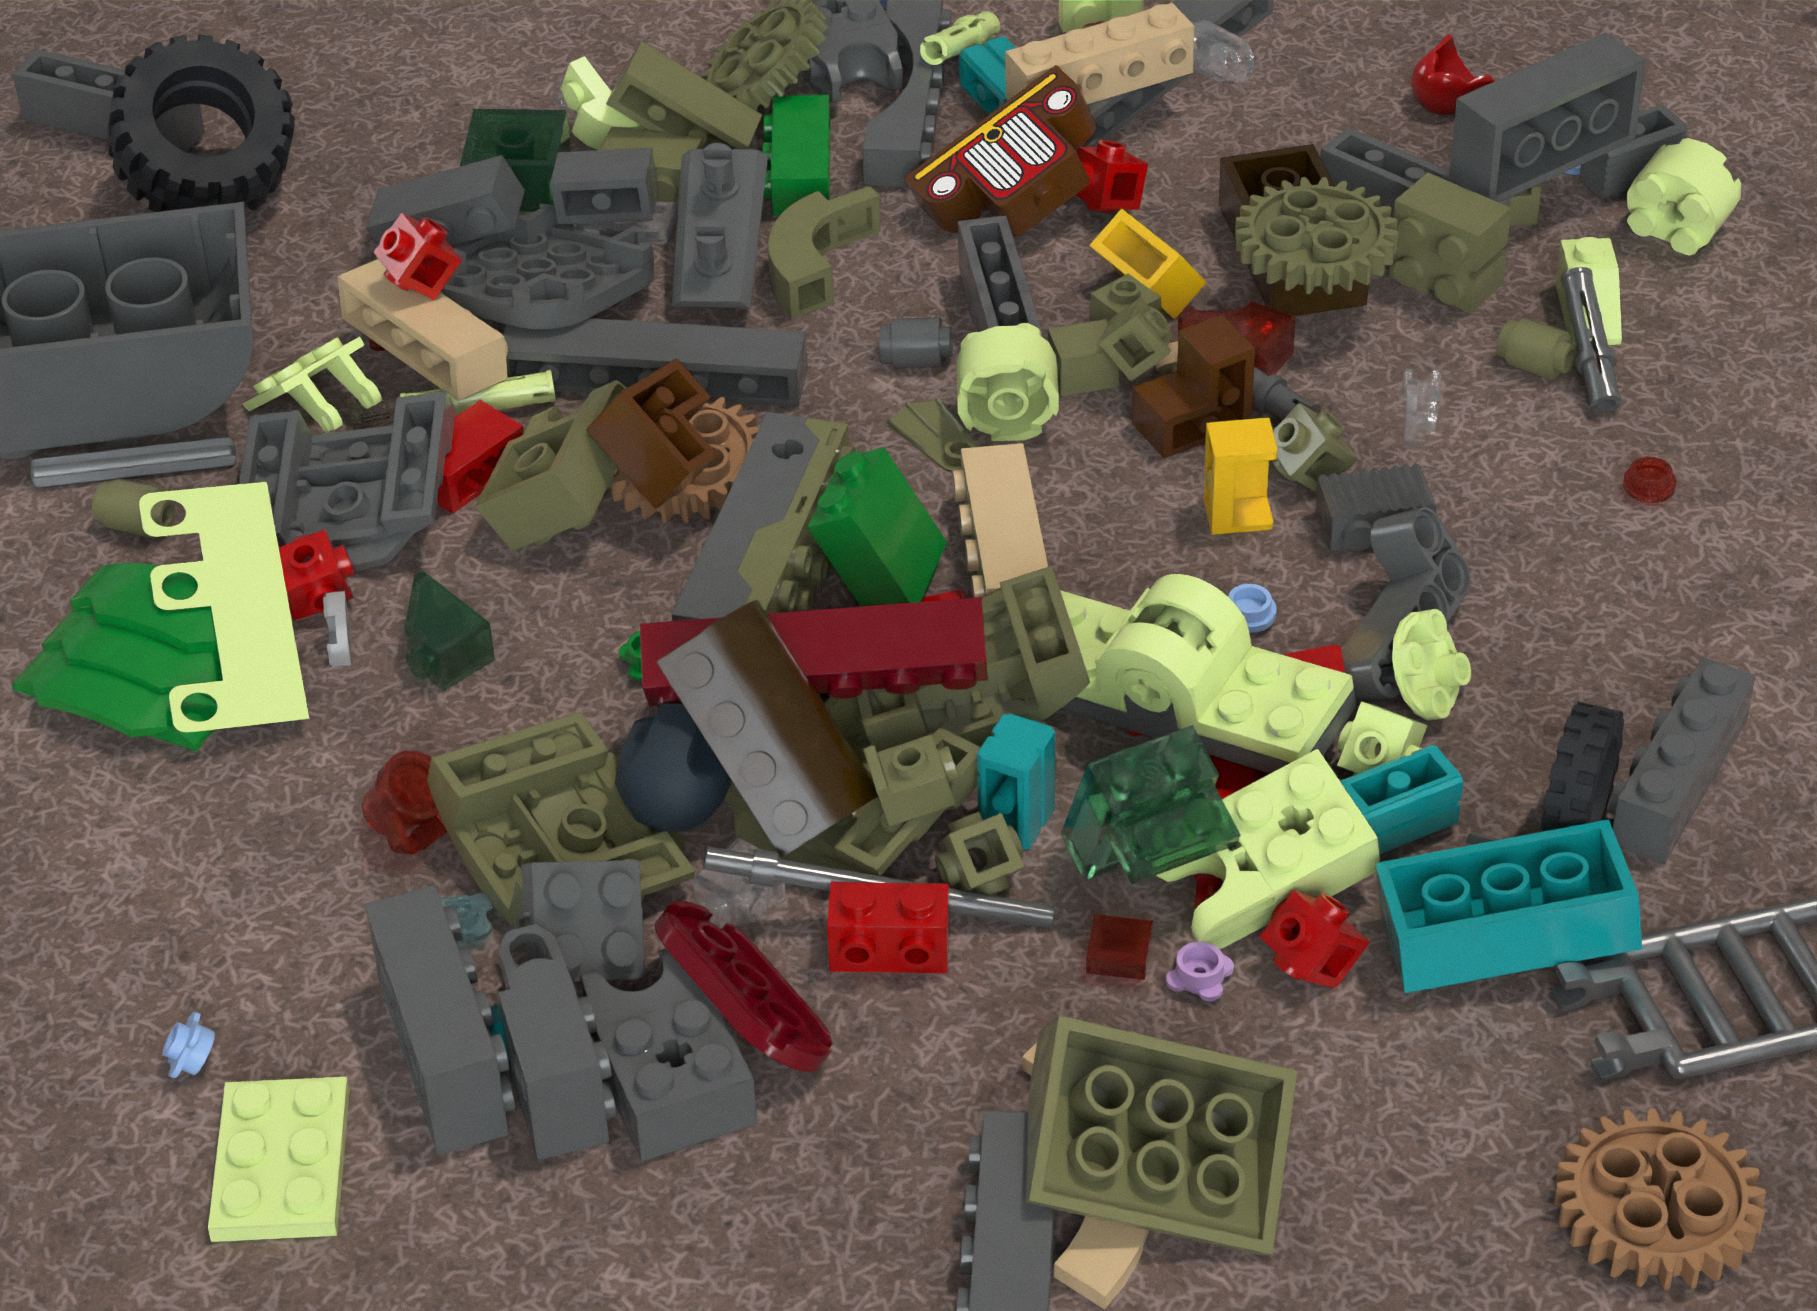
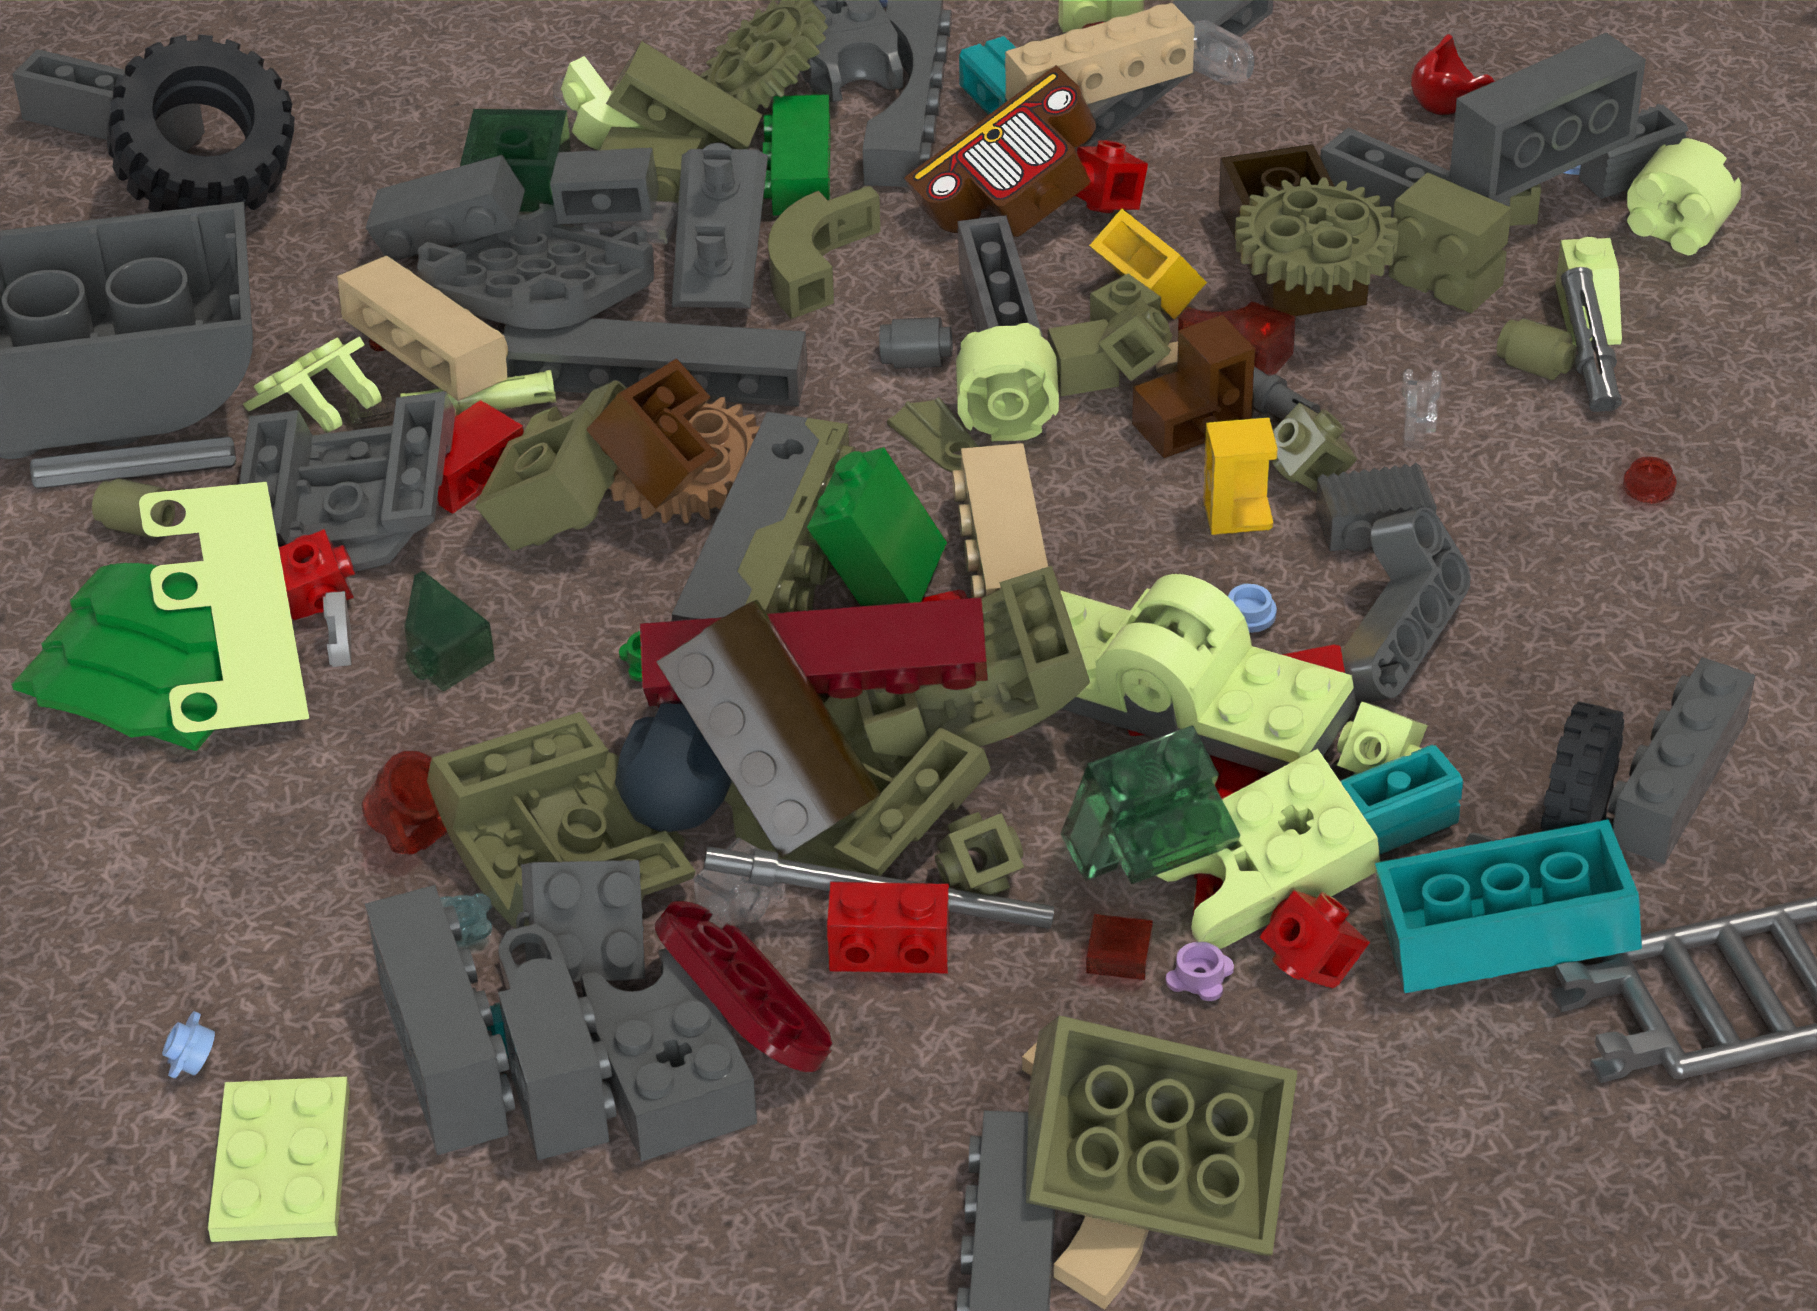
(417, 255): red brick -> none
(912, 778): olive brick -> none
(963, 34): yellowish green pin -> none
(1018, 775): teal brick -> none
(1428, 664): yellowish green dish -> none
(1614, 1209): medium nougat gear -> none

